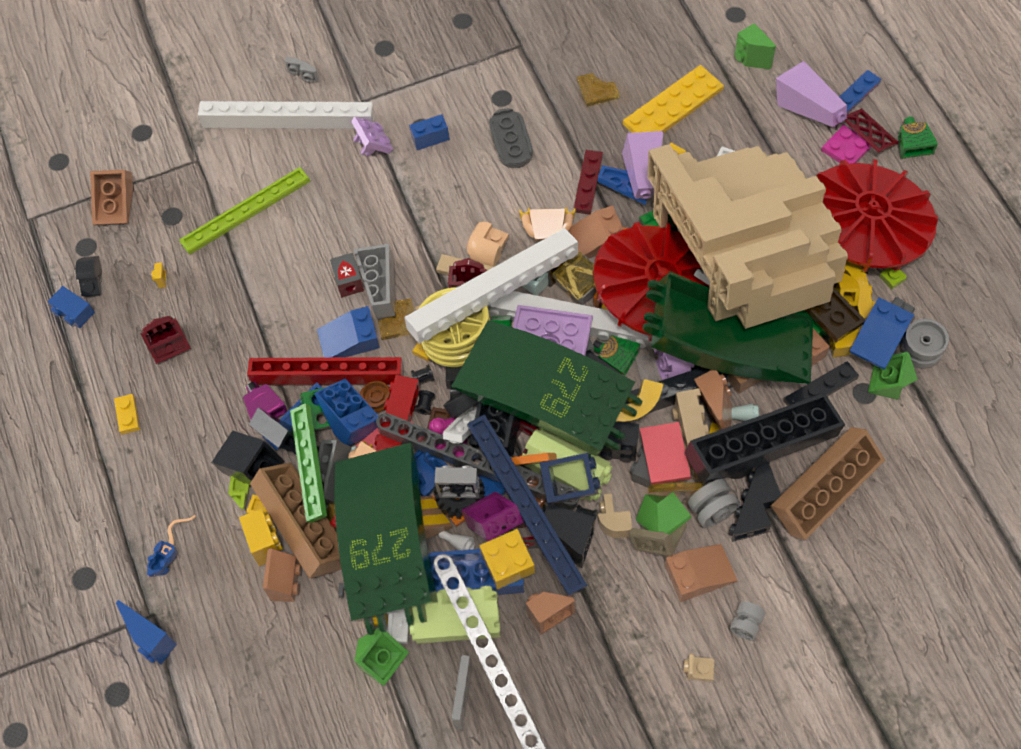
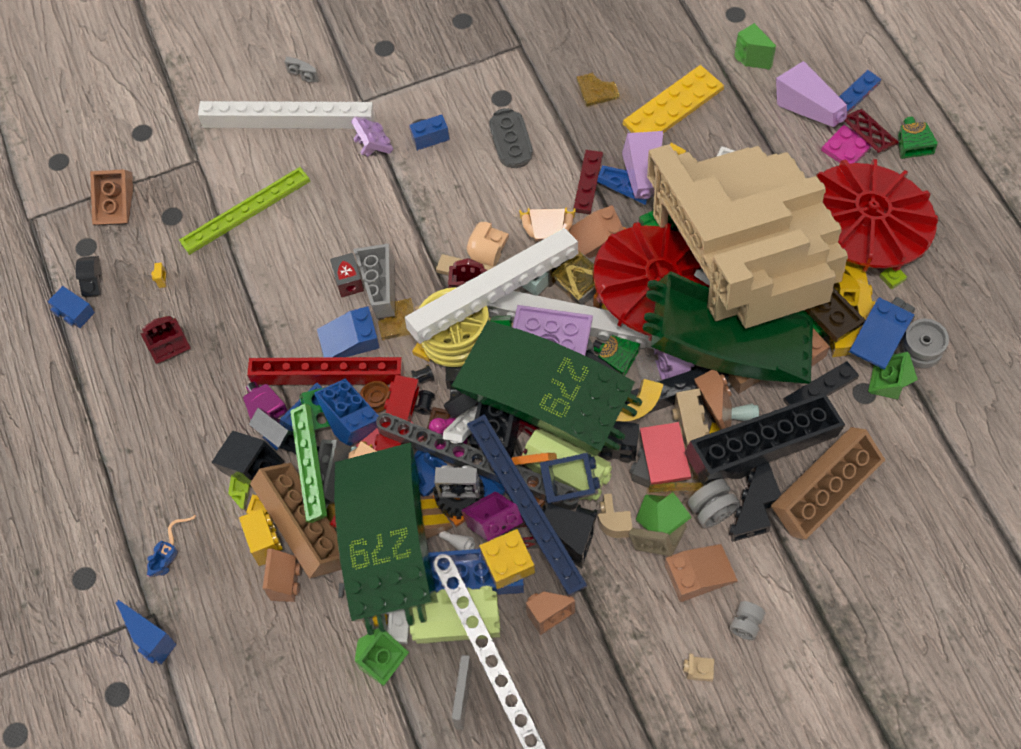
(127, 414): yellow plate -> none

